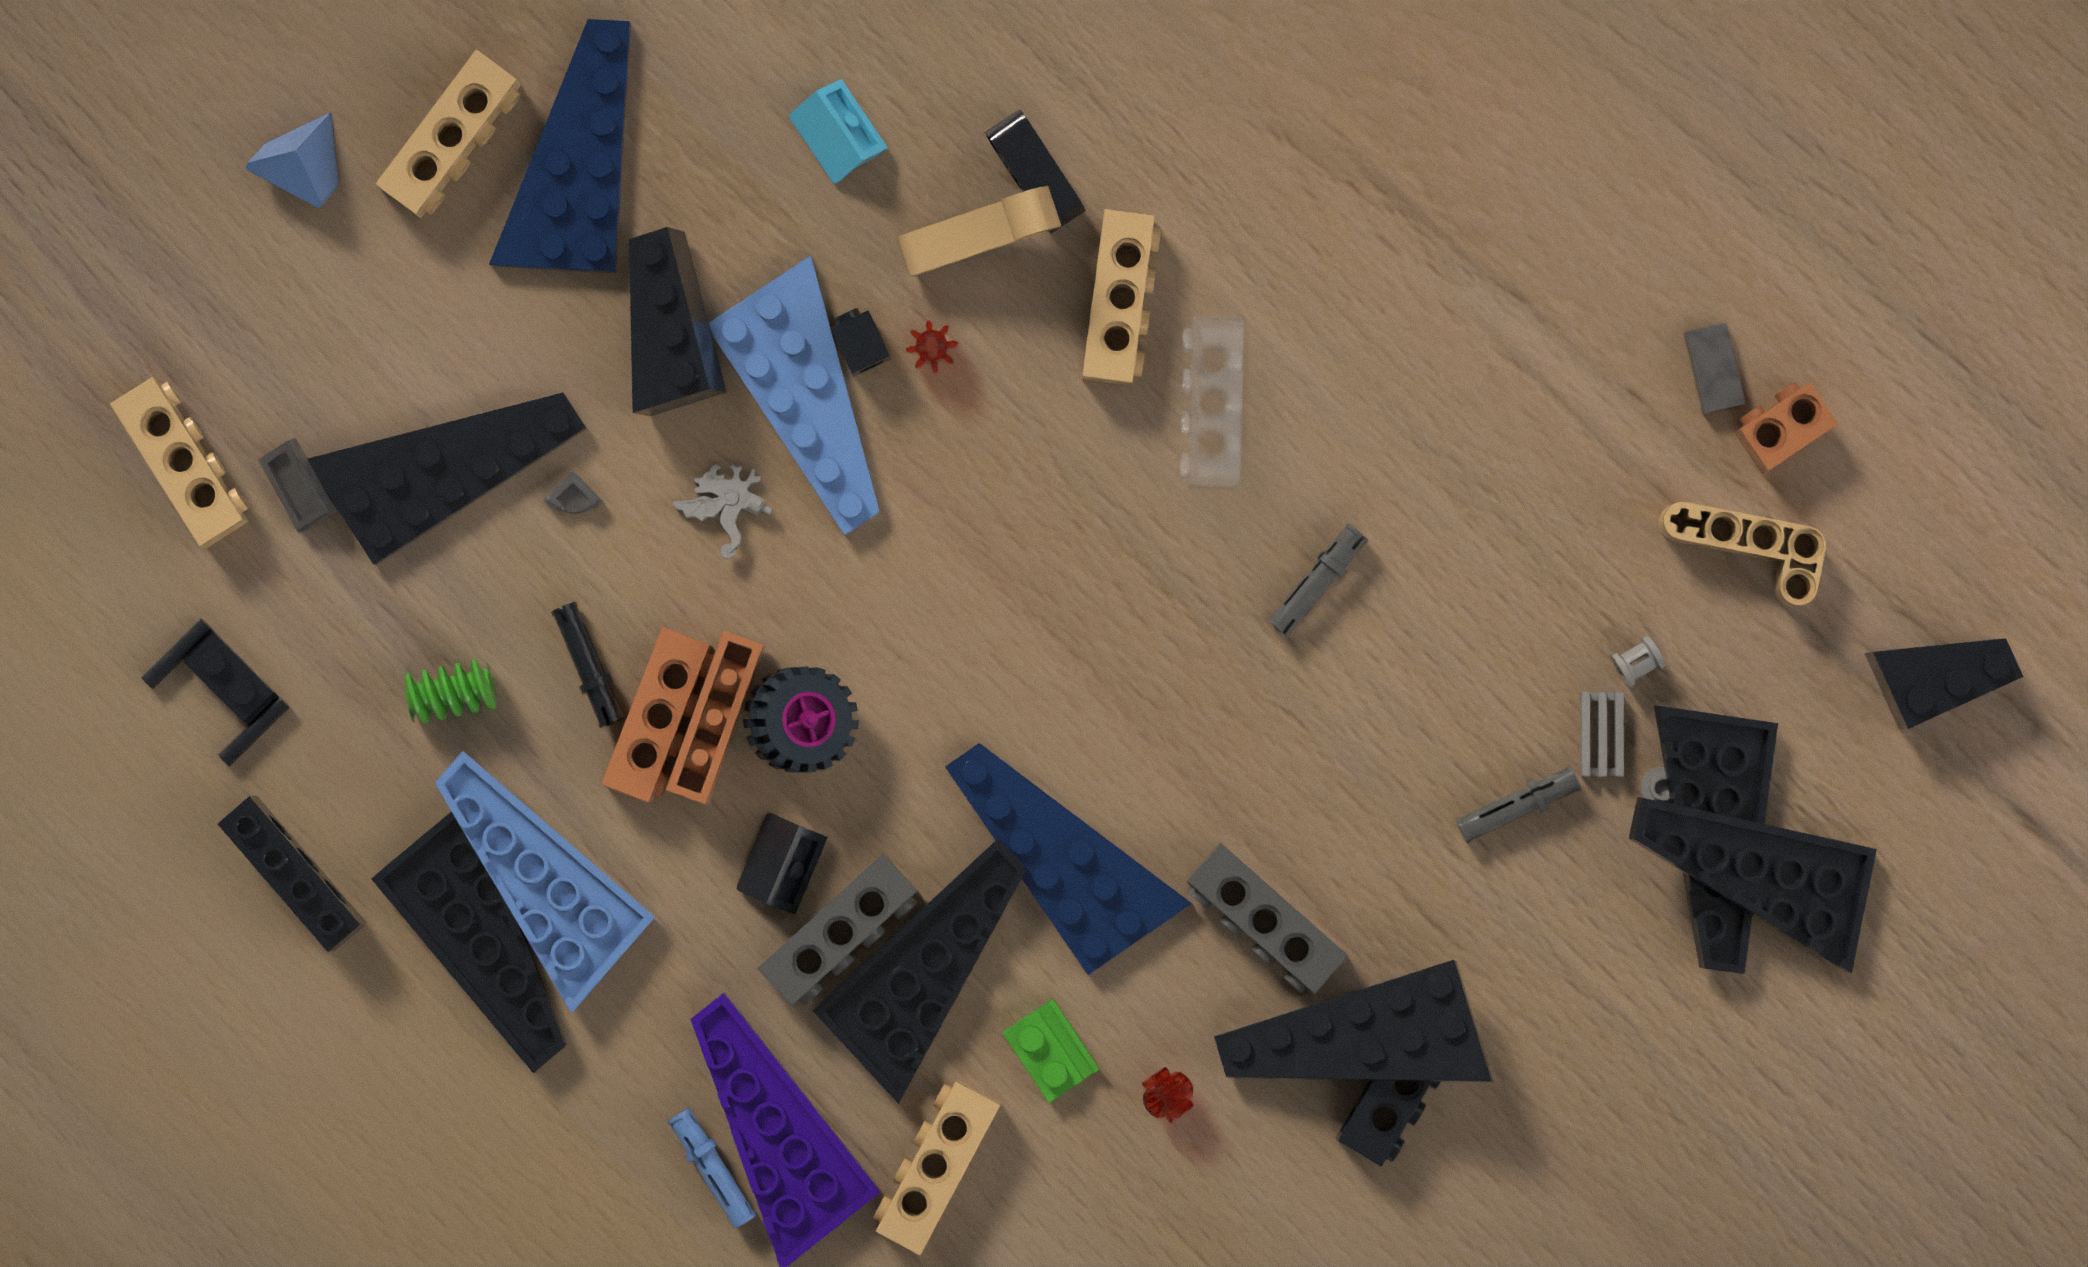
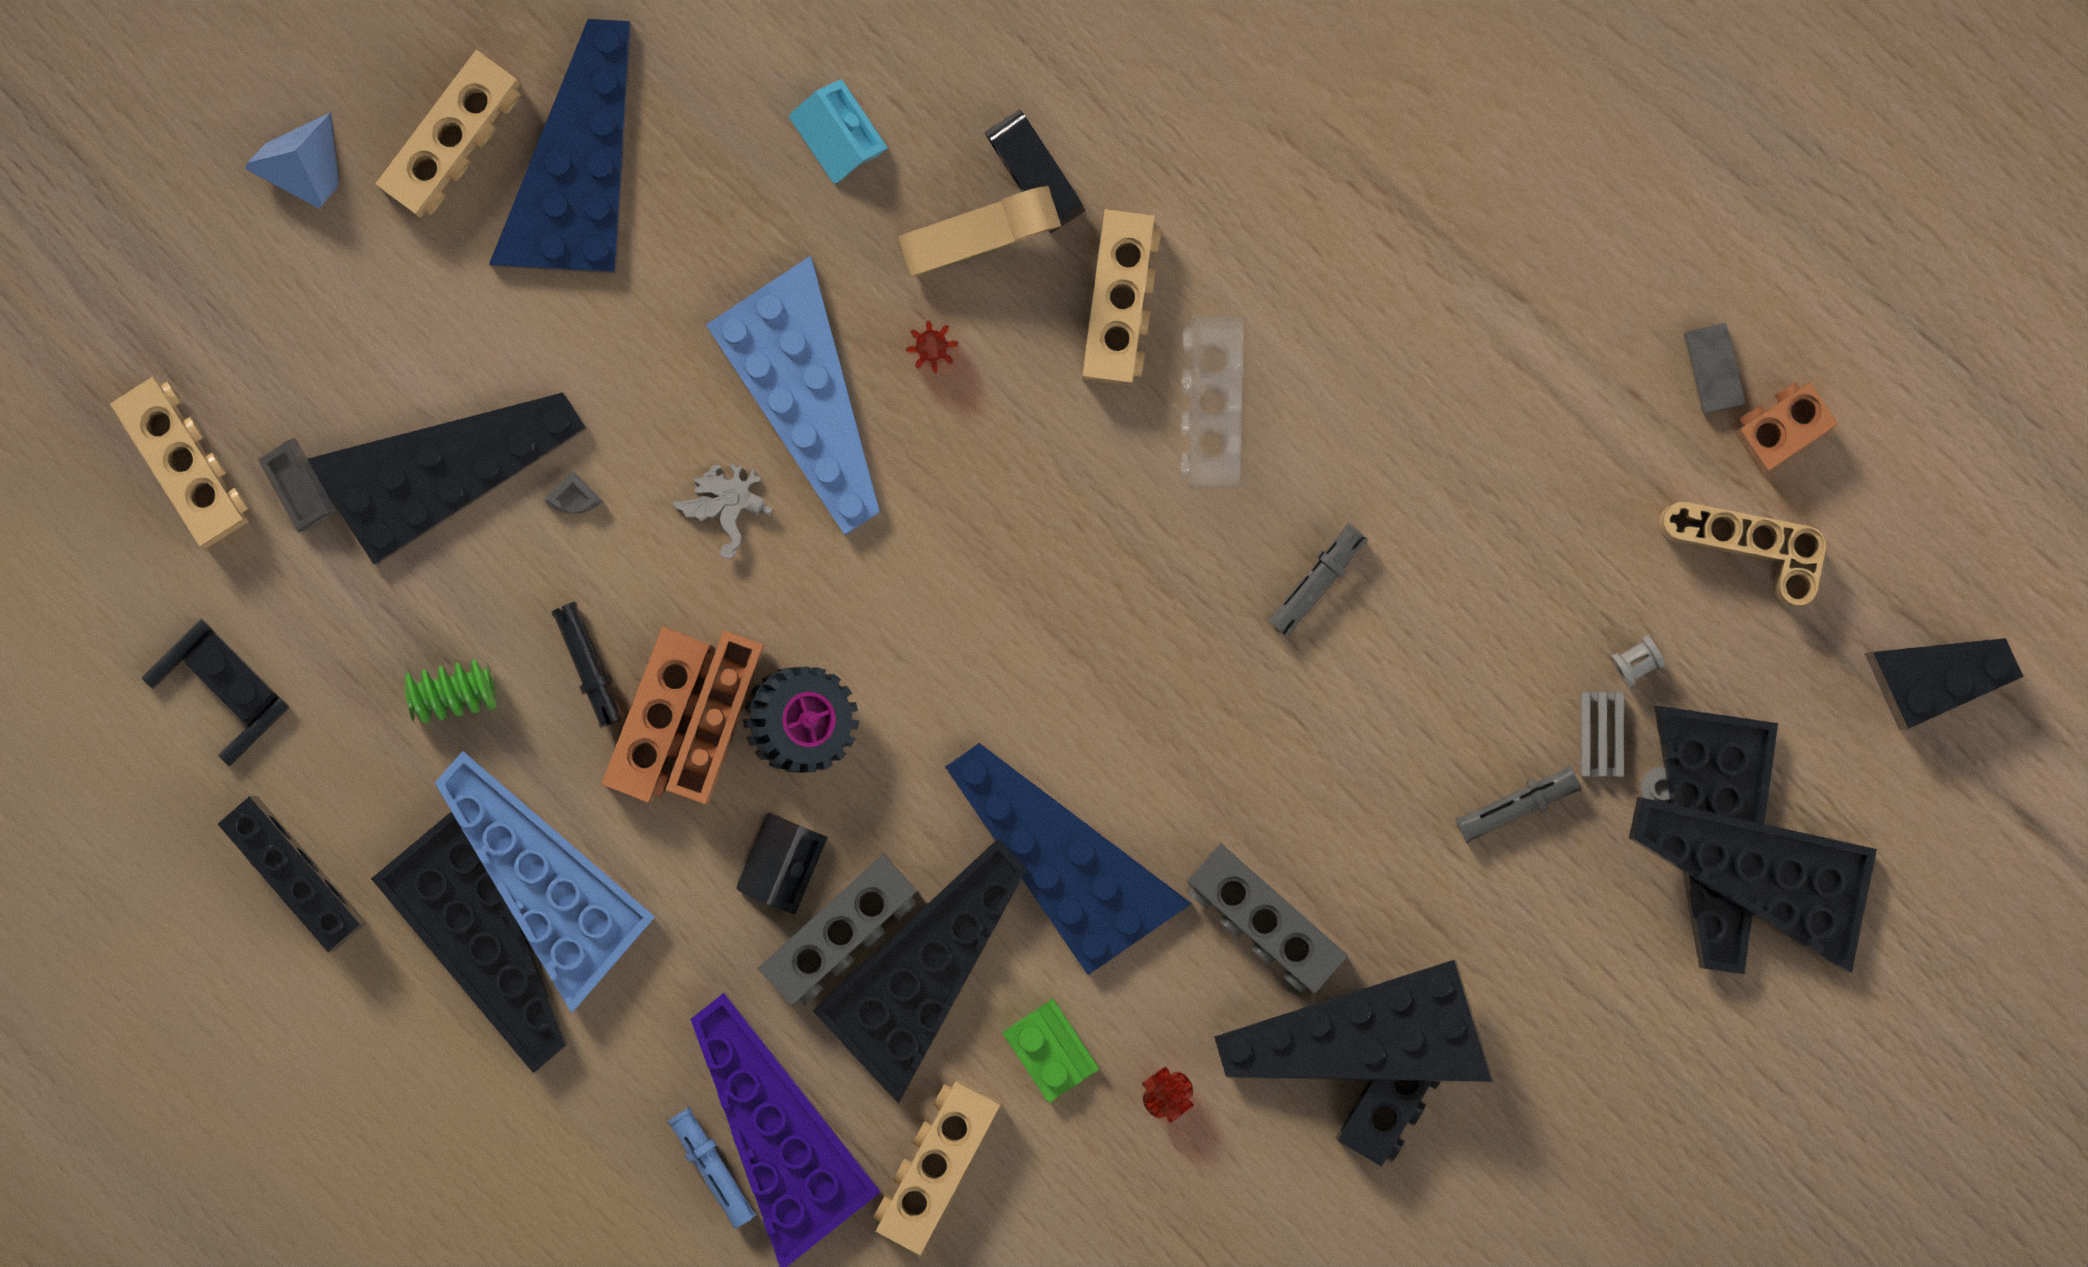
(669, 327): black wedge -> none
(859, 341): black brick -> none

